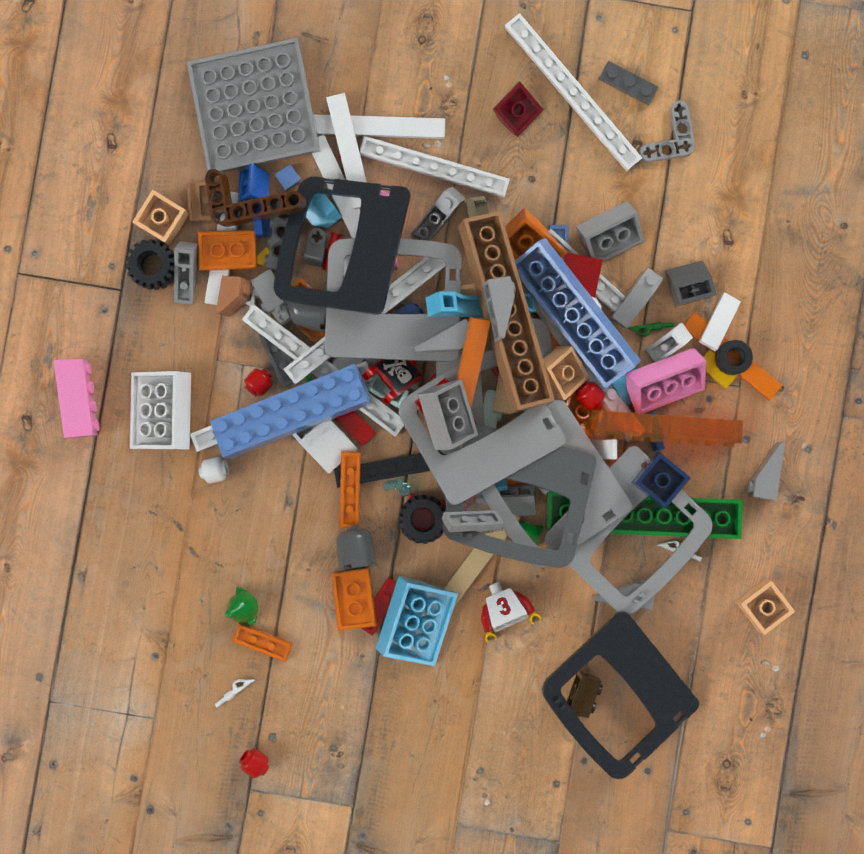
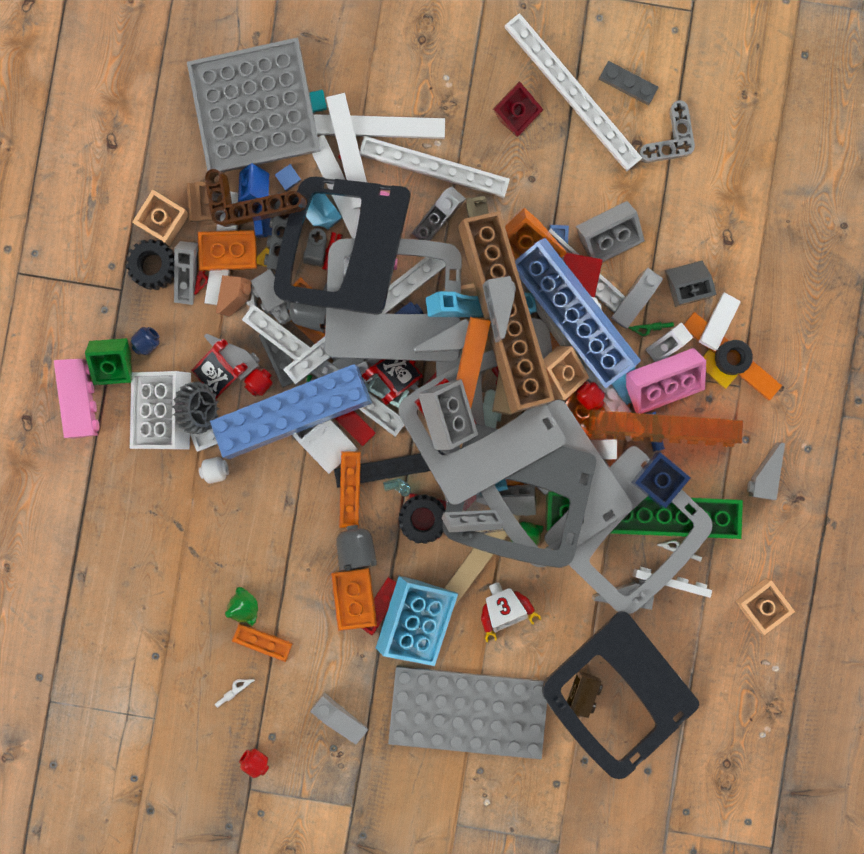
(109, 361): none -> green slope
(145, 341): none -> dark blue head
(195, 407): none -> dark grey gear
(201, 274): none -> red hand
(216, 370): none -> flag
(236, 356): none -> light grey slope
(318, 101): none -> teal tile
(338, 718): none -> light grey slope
(468, 712): none -> light grey plate
(680, 583): none -> white plate

